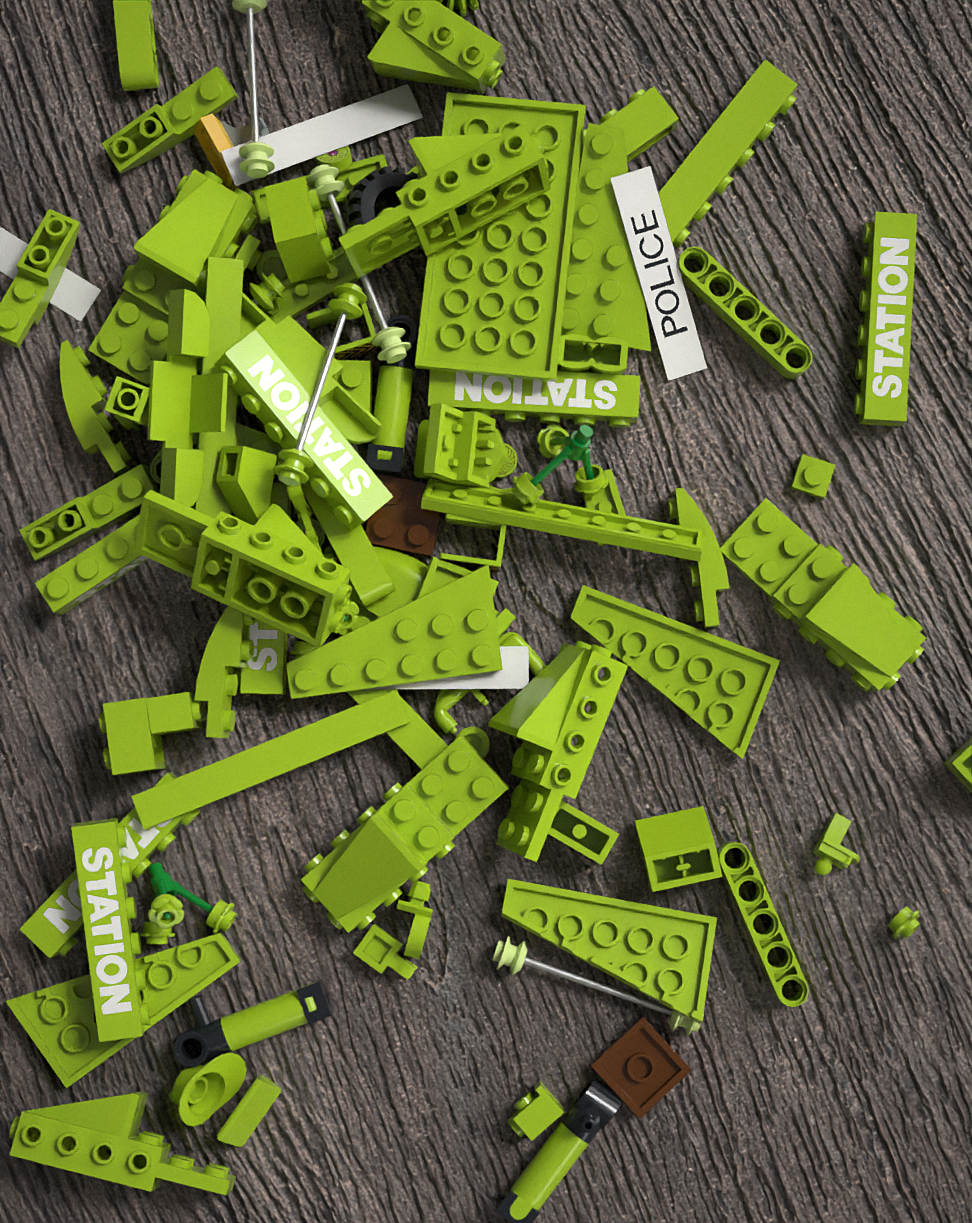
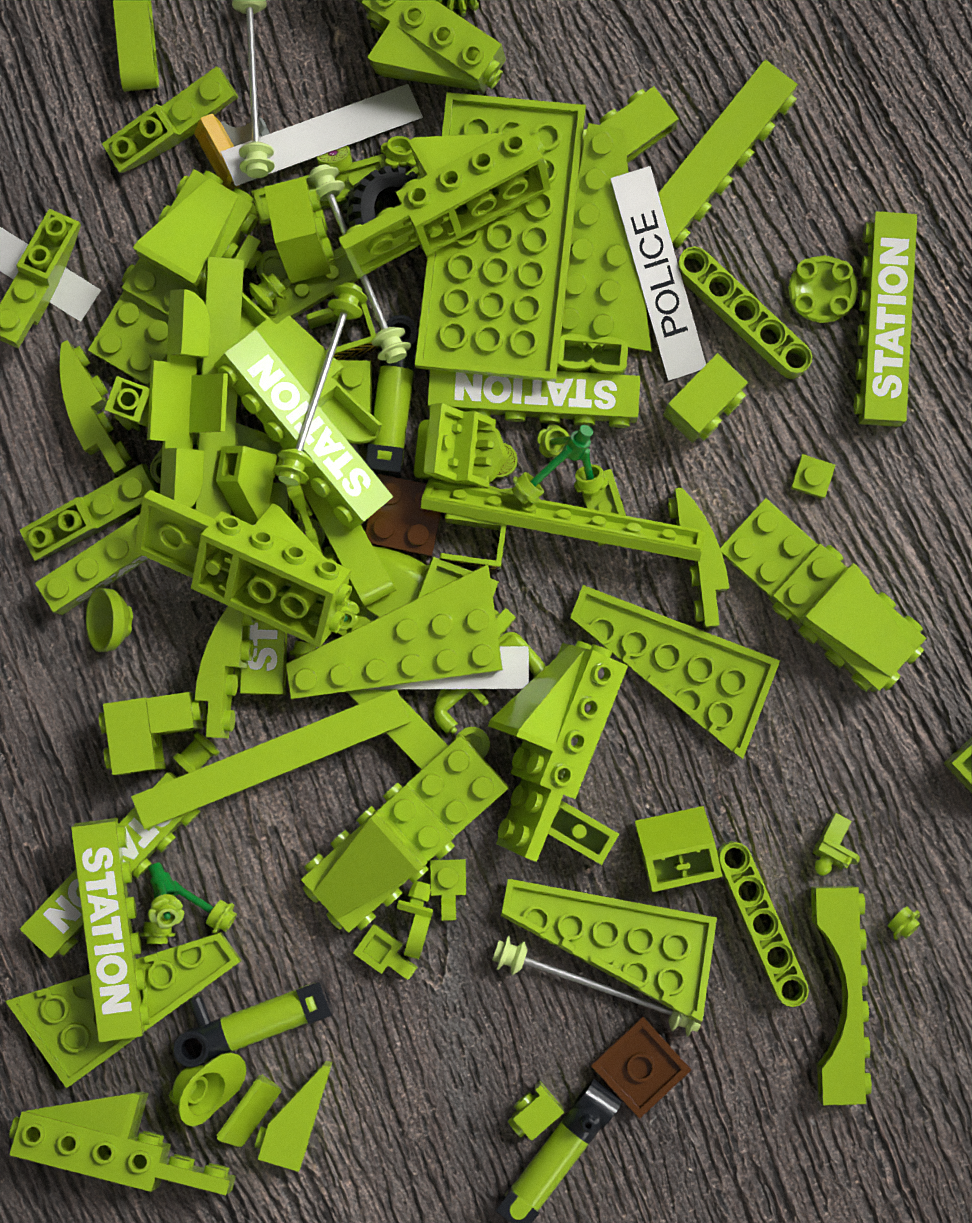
(107, 619): none -> lime piece
(196, 753): none -> lime bush
(290, 1128): none -> lime slope
(398, 152): none -> lime plate
(448, 880): none -> lime plate
(701, 402): none -> lime brick
(823, 288): none -> lime dish
(842, 1067): none -> lime arch

